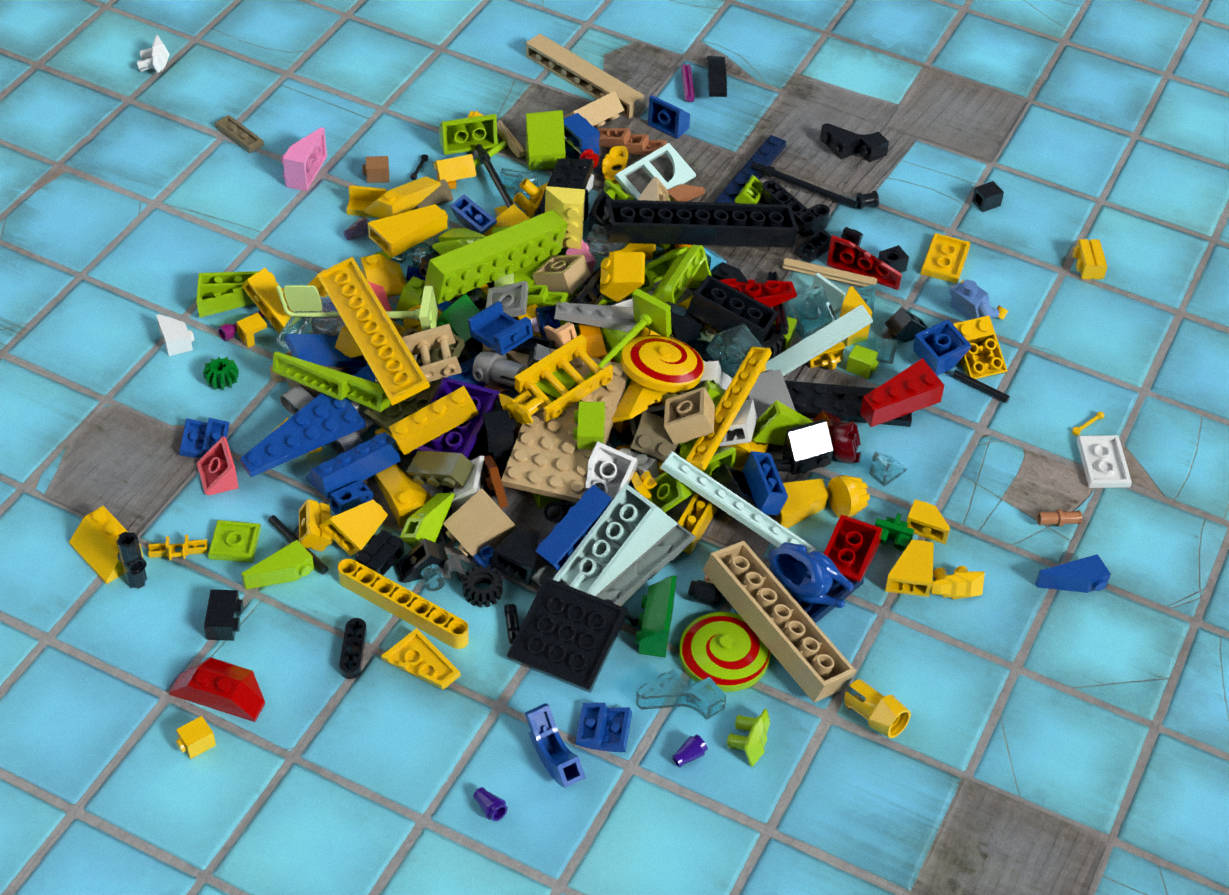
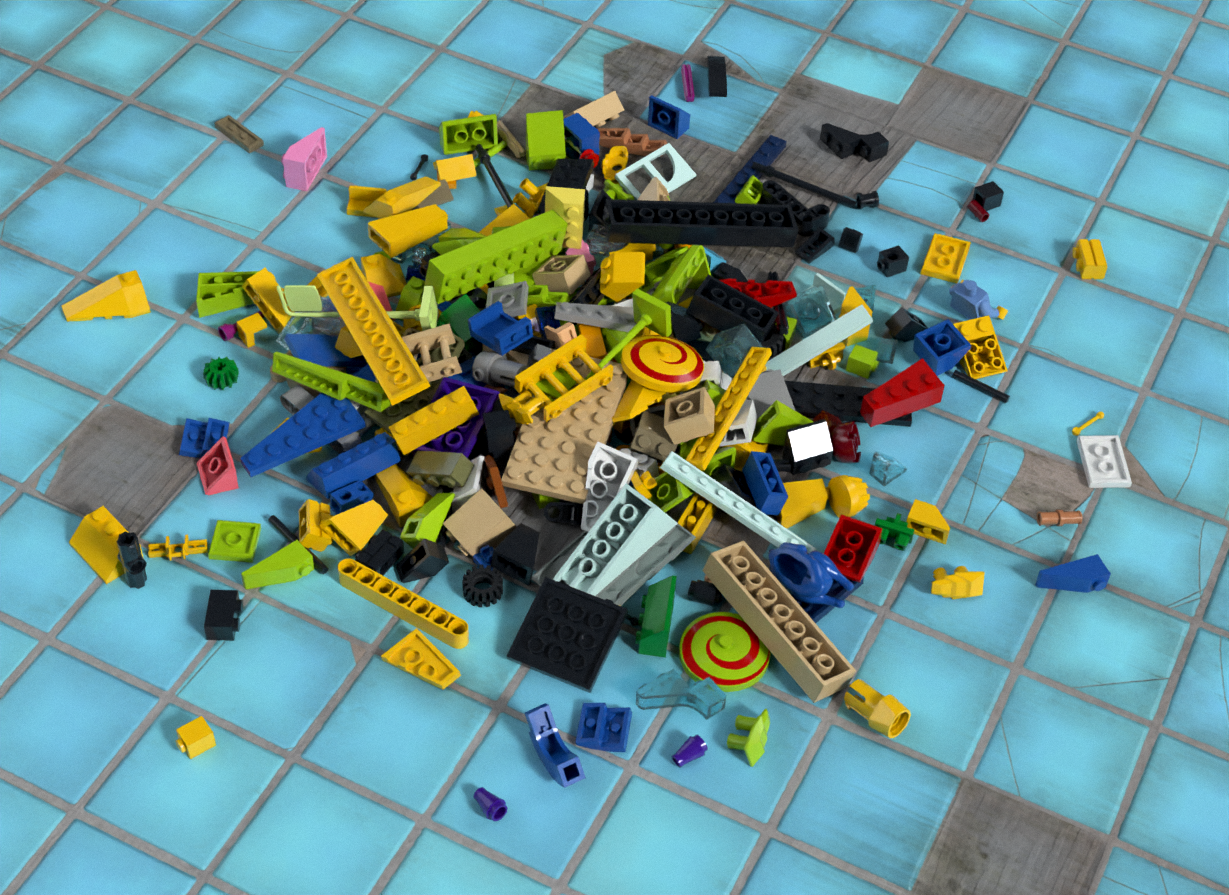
(115, 297): none -> yellow wedge
(154, 57): white connector -> none
(175, 335): white slope -> none
(221, 688): red wedge -> none
(356, 656): black beam -> none
(357, 229): clear purple cone -> none
(376, 169): medium nougat brick -> none
(435, 577): leg -> none
(472, 215): blue slope -> none
(511, 621): black axle -> none
(512, 179): clear light blue slope -> none
(573, 527): blue brick -> none
(582, 73): tan brick -> none
(590, 424): lime brick -> none
(685, 192): nougat tile -> none
(829, 273): tan axle -> none
(852, 258): red wedge -> none
(913, 570): yellow slope -> none
(978, 210): none -> dark red piece

